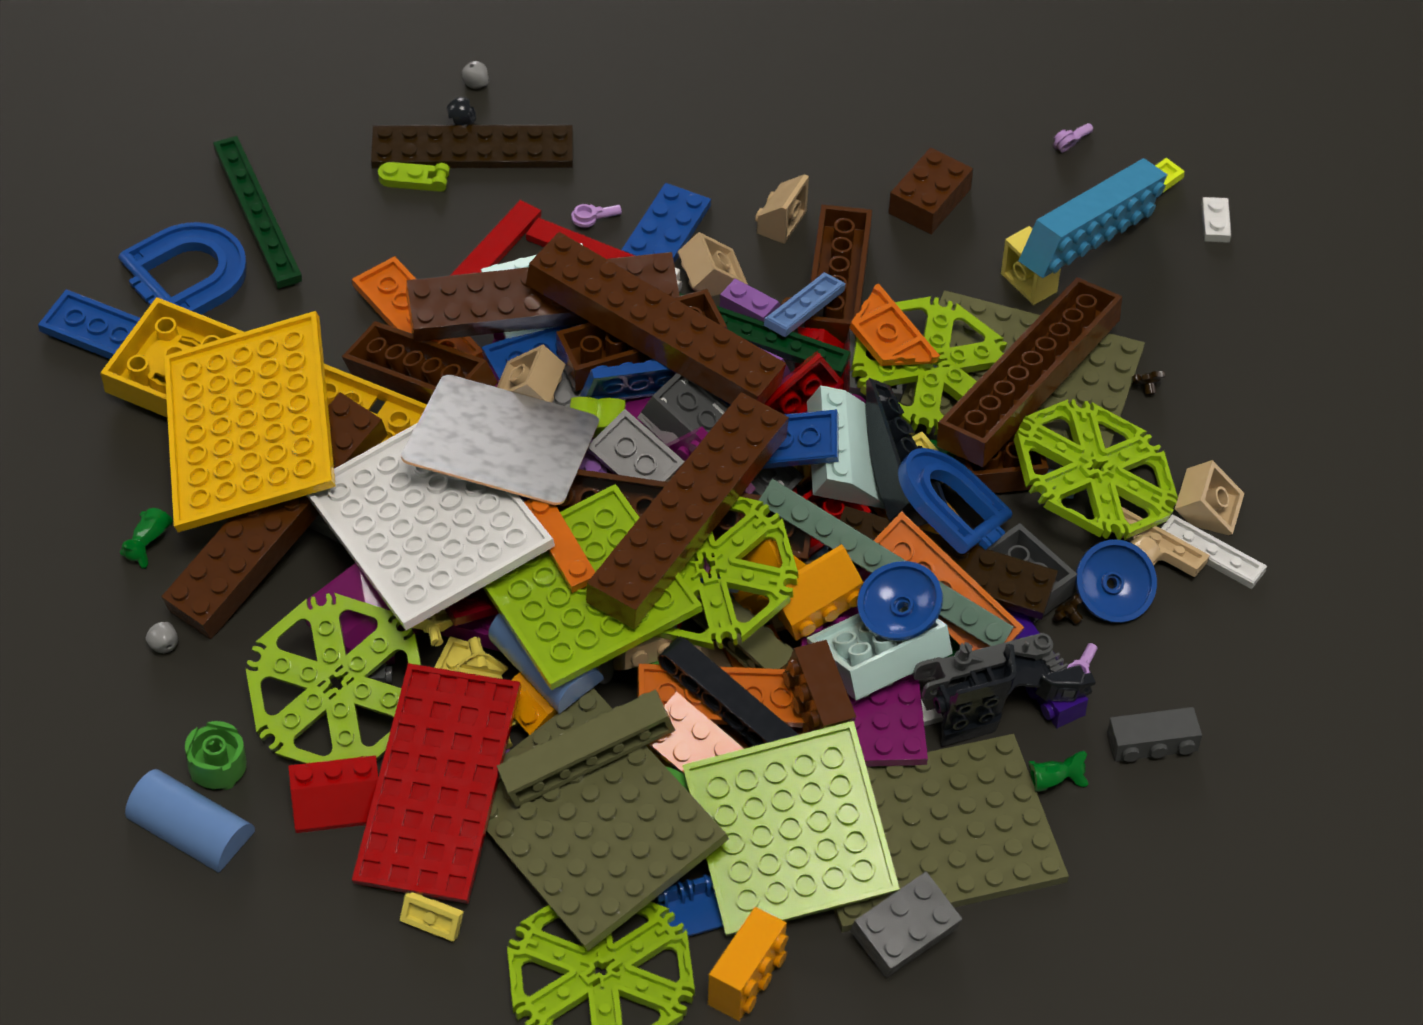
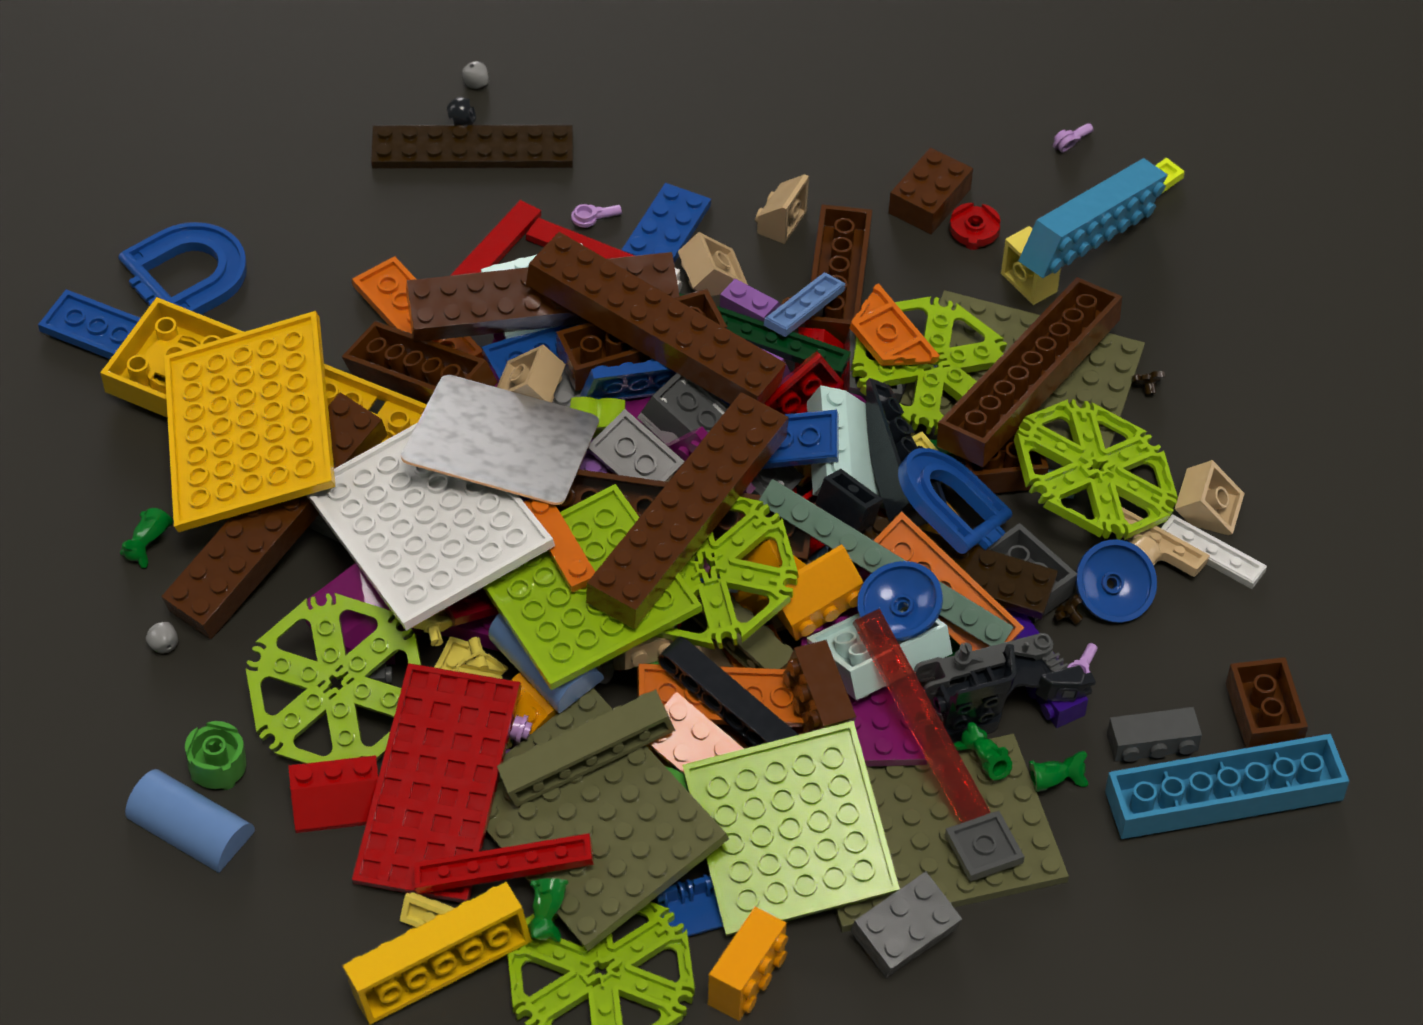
(257, 212): dark green plate -> none
(414, 176): lime plate -> none
(437, 953): none -> yellow brick
(503, 863): none -> red plate
(520, 729): none -> lavender plate
(547, 901): none -> green animal
(848, 500): none -> black brick
(921, 716): none -> clear red tile
(973, 236): none -> red plate
(984, 845): none -> dark grey plate
(994, 760): none -> green animal
(1216, 219): white plate -> none
(1226, 786): none -> dark azure brick
(1265, 702): none -> reddish brown brick

